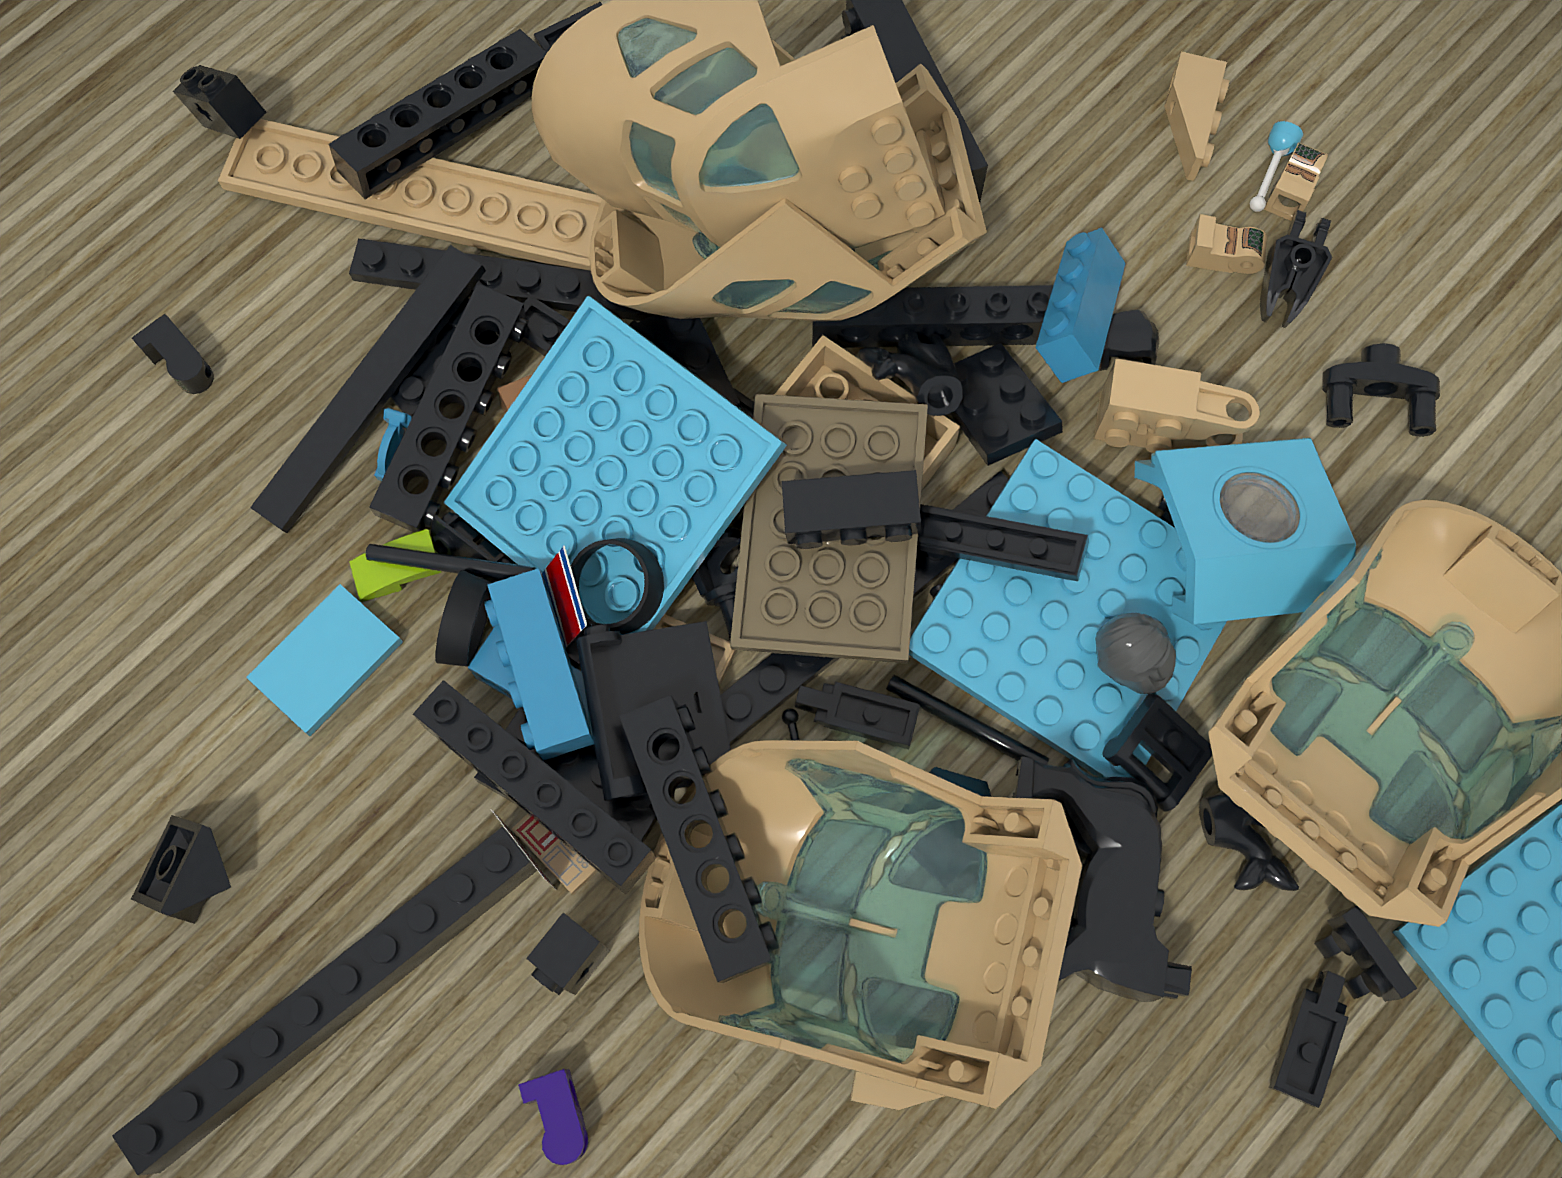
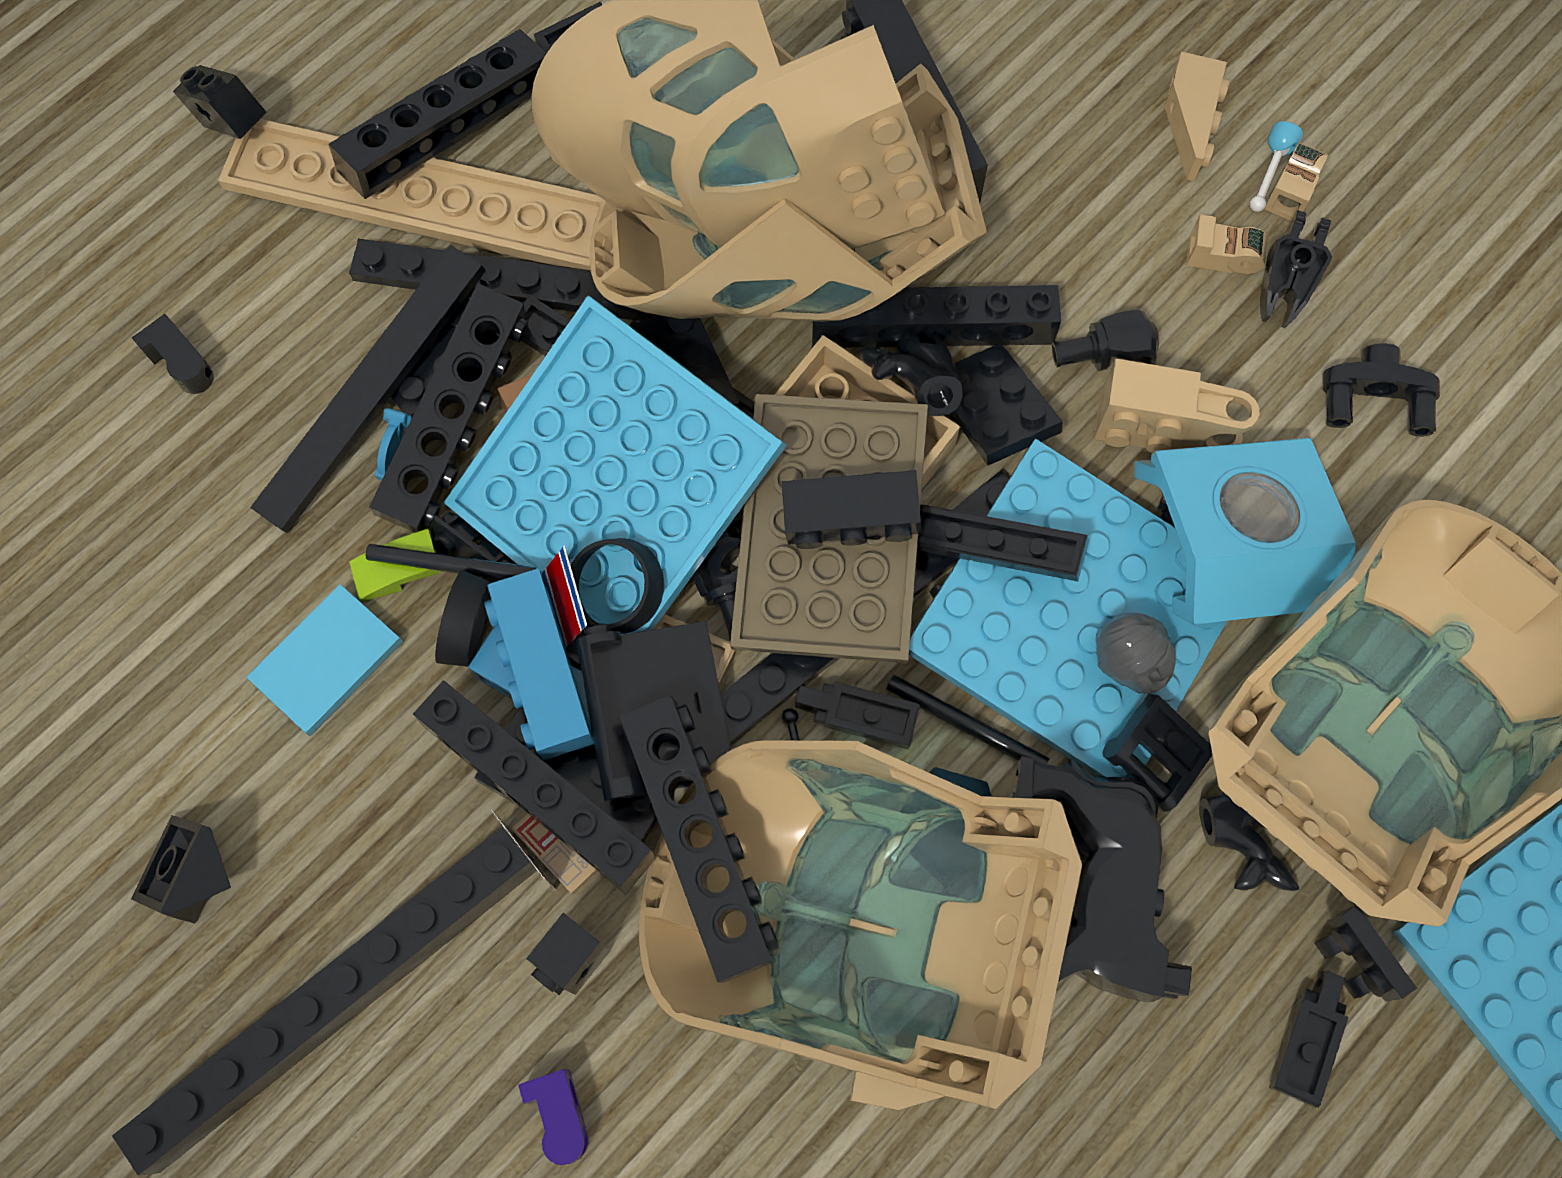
(1081, 305): dark azure brick -> none

